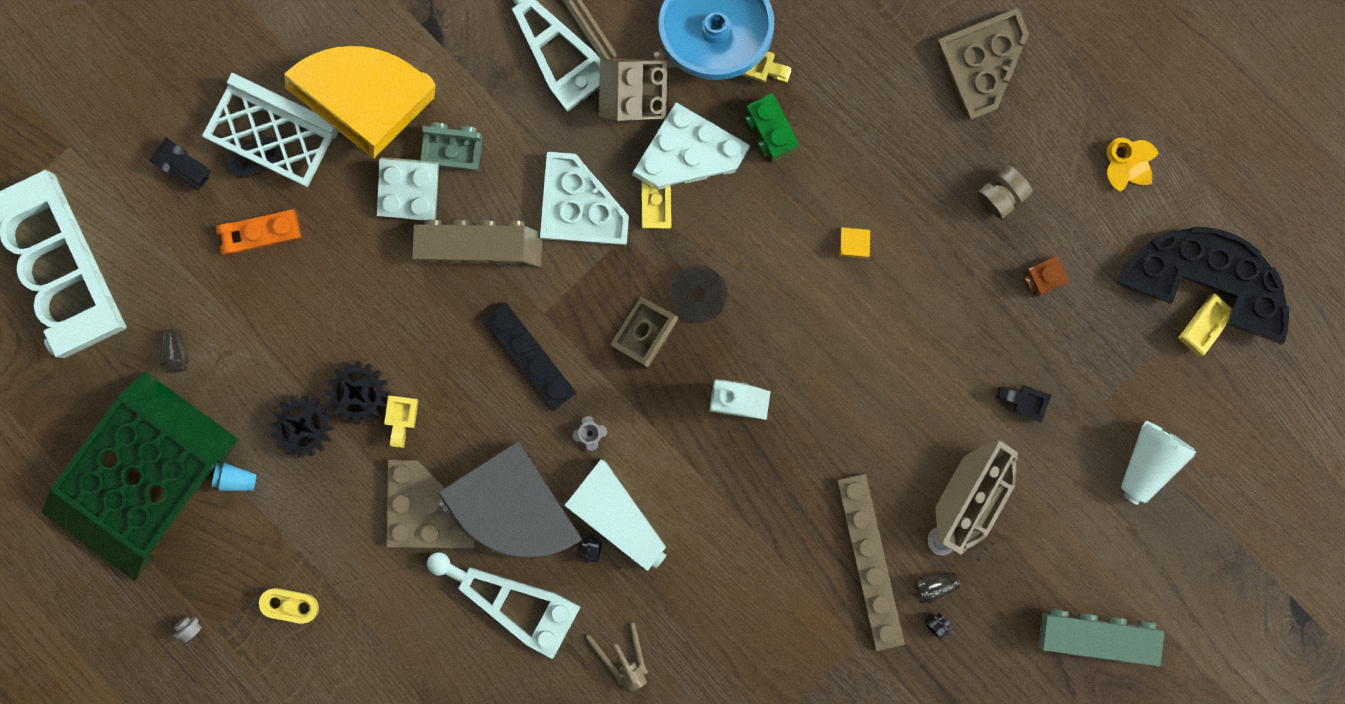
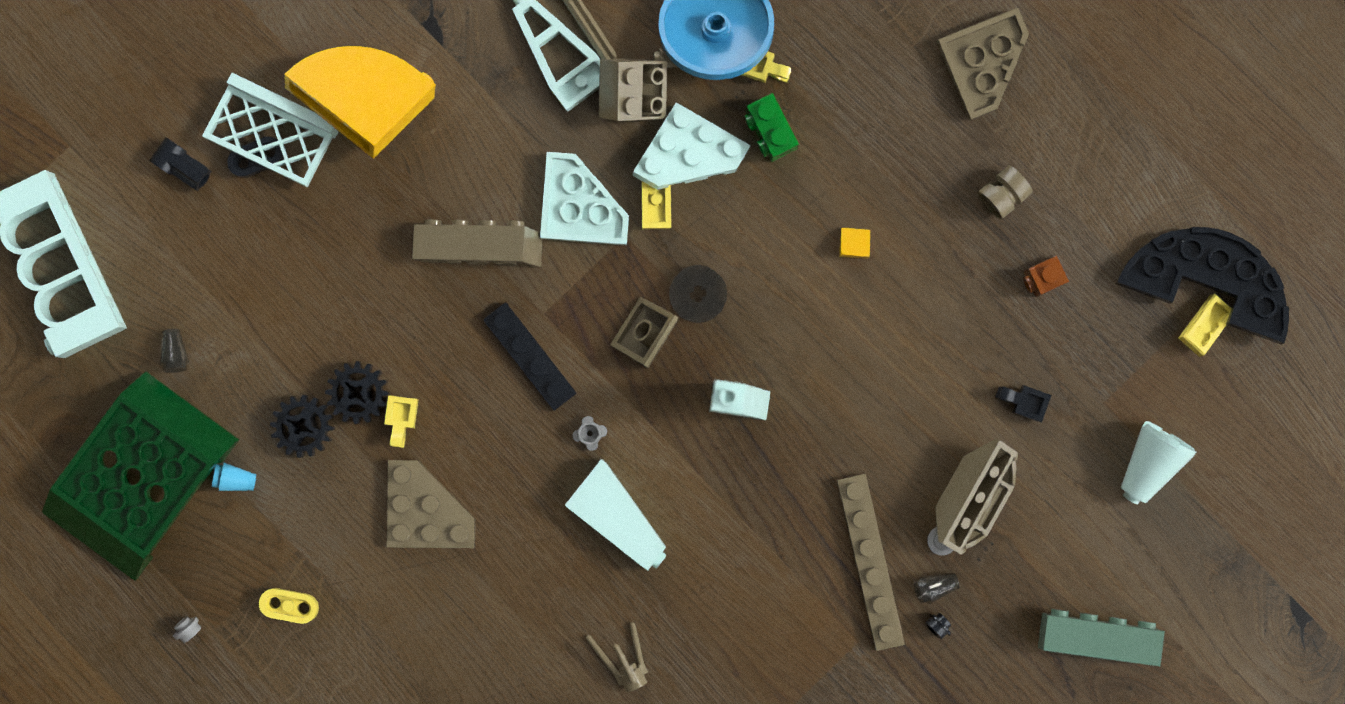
(259, 232): orange plate -> none
(407, 188): light aqua plate -> none
(452, 147): sand green bracket -> none
(509, 508): dark grey brick -> none
(553, 623): light aqua plate -> none
(591, 549): black plate -> none
(1133, 166): yellow plate -> none

